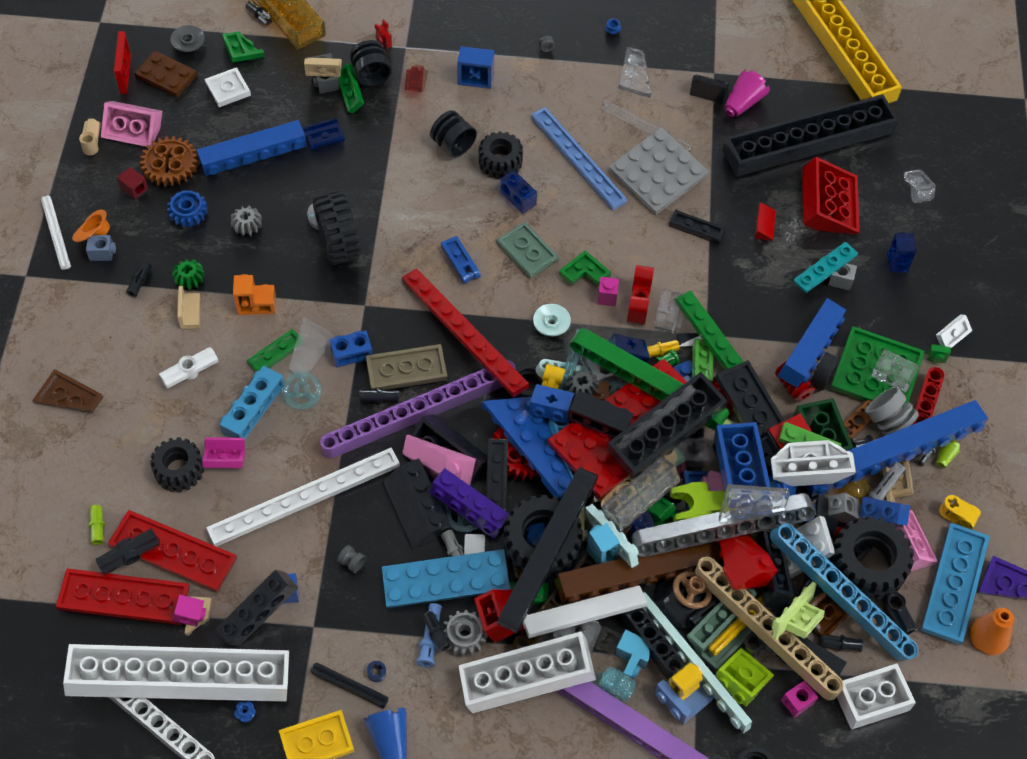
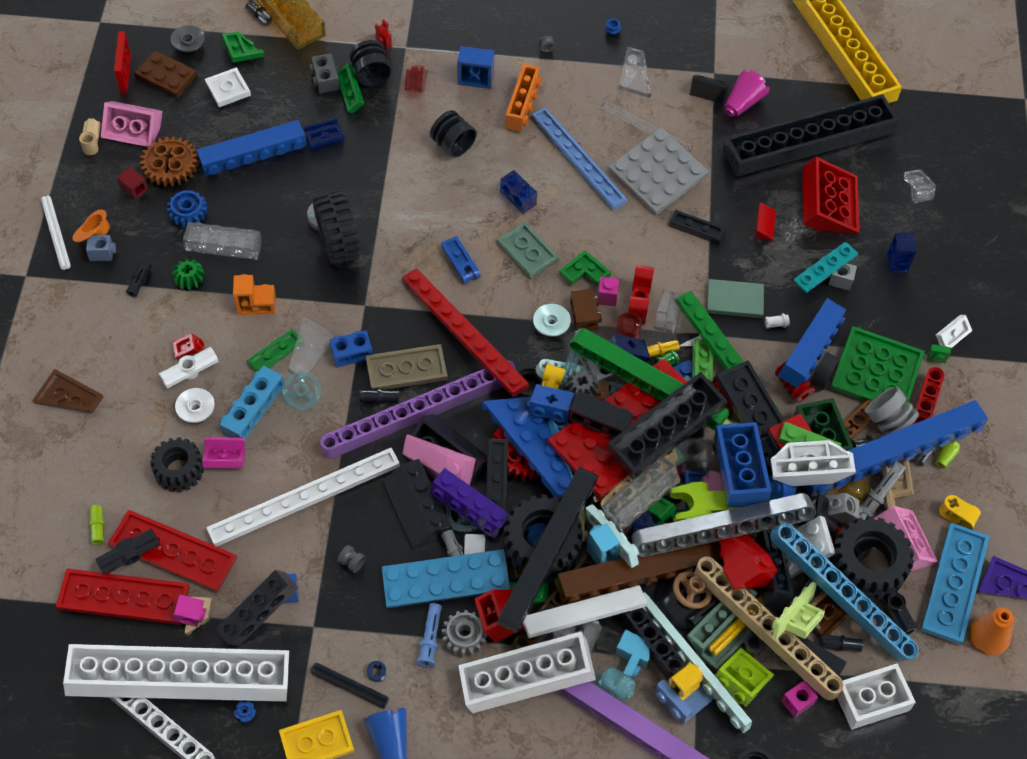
(188, 346): none -> red bracket
(189, 309): tan panel -> none
(194, 398): none -> white dish
(222, 240): none -> clear brick
(246, 220): light grey gear -> none
(323, 67): tan panel -> none
(436, 631): black axle -> none
(500, 144): black tyre -> none
(522, 98): none -> orange brick
(584, 309): none -> reddish brown brick
(629, 325): none -> clear red wheel
(735, 298): none -> sand green tile
(746, 500): clear wing -> none
(777, 321): none -> white pin
(887, 510): blue brick -> none
(895, 370): clear brick -> none

